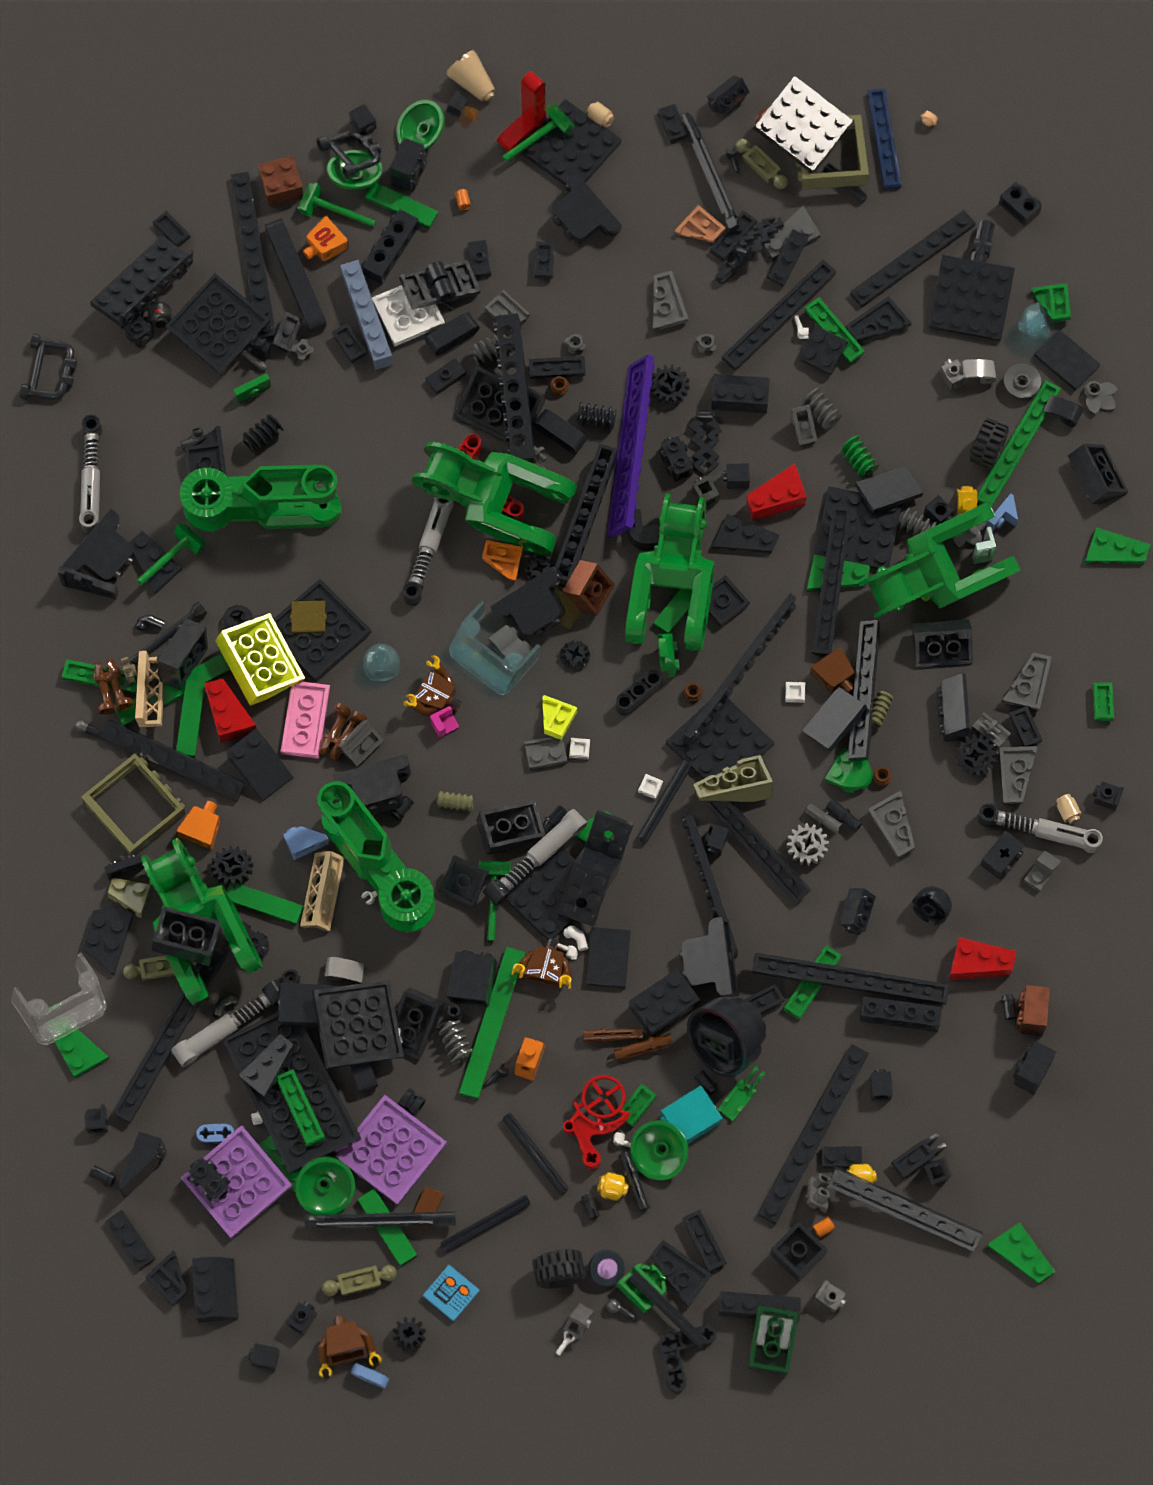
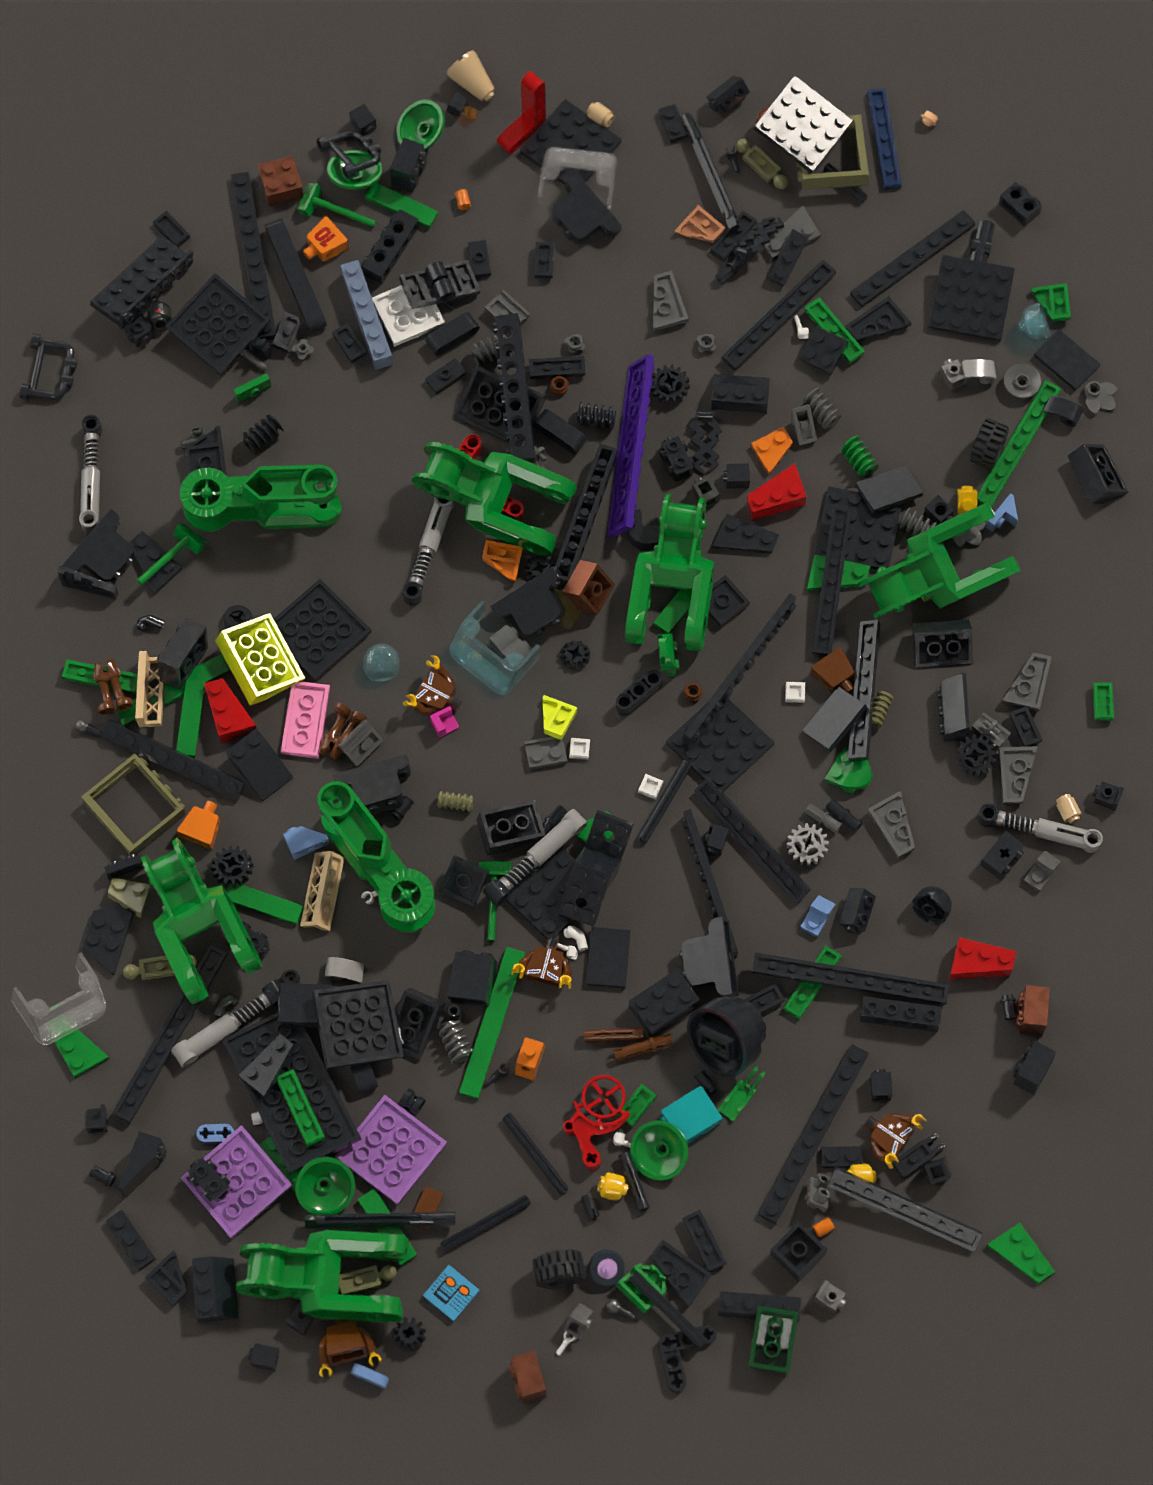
(129, 670): dark tan plate -> none
(186, 936): black brick -> none
(196, 612): black piece -> none
(308, 616): clear yellow piece -> none
(314, 1274): none -> green arm
(528, 1377): none -> copper brick
(559, 119): green piece -> none
(603, 163): none -> clear windscreen
(743, 782): olive wedge -> none
(772, 448): none -> orange wing
(817, 916): none -> medium blue slope
(885, 771): reddish brown plate -> none
(891, 1135): none -> reddish brown torso
(985, 550): light aqua panel -> none
(1113, 547): green wing -> none

